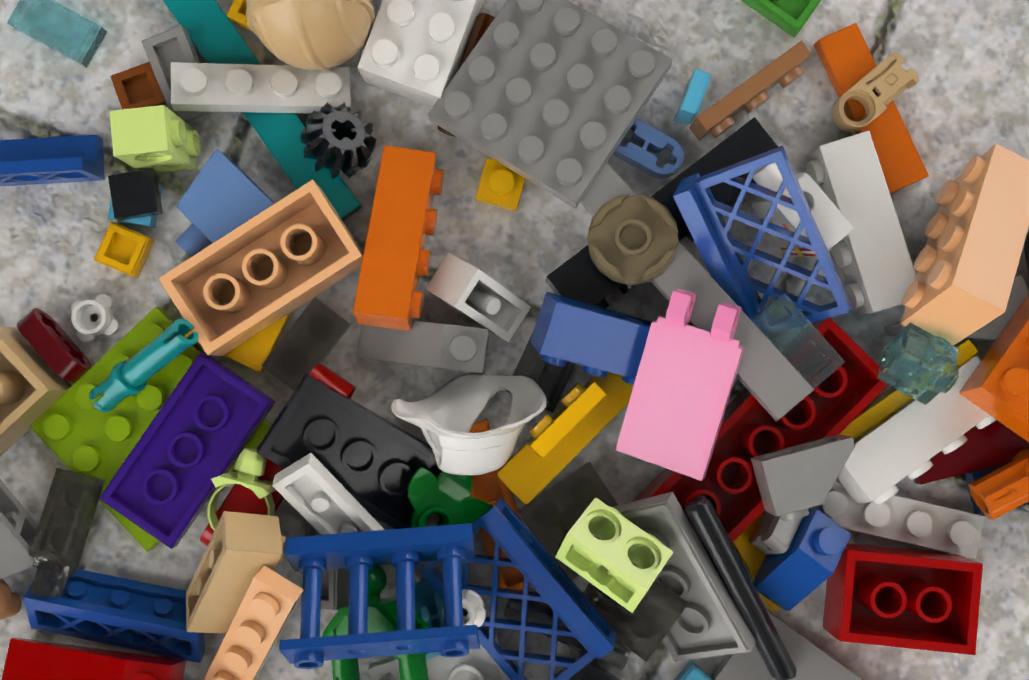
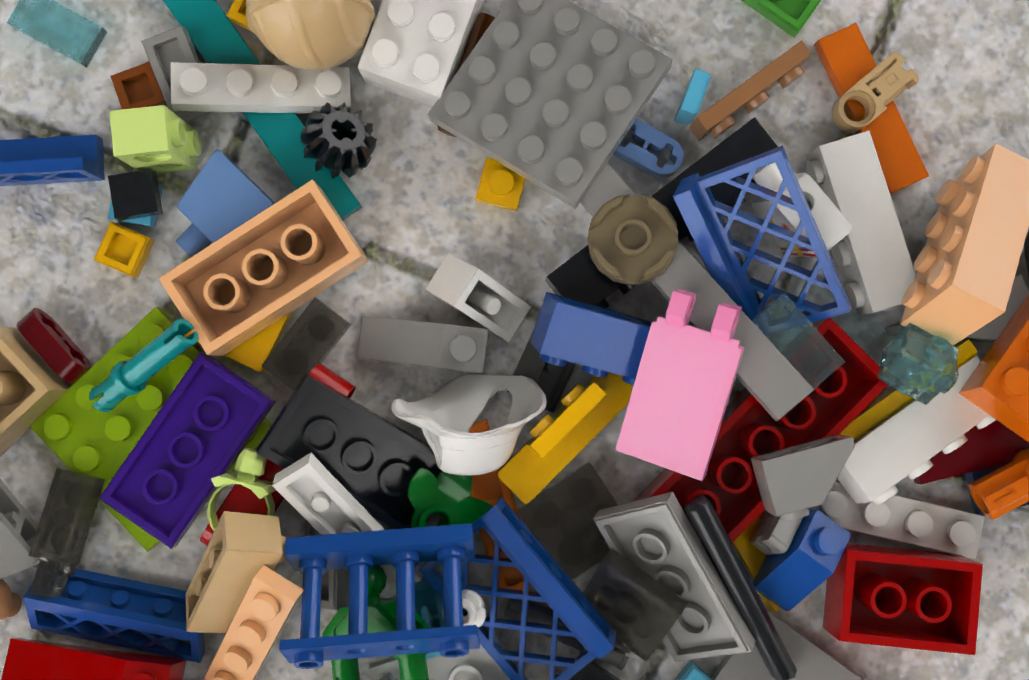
(82, 321): white plate -> none
(397, 239): orange brick -> none
(609, 560): yellowish green brick -> none

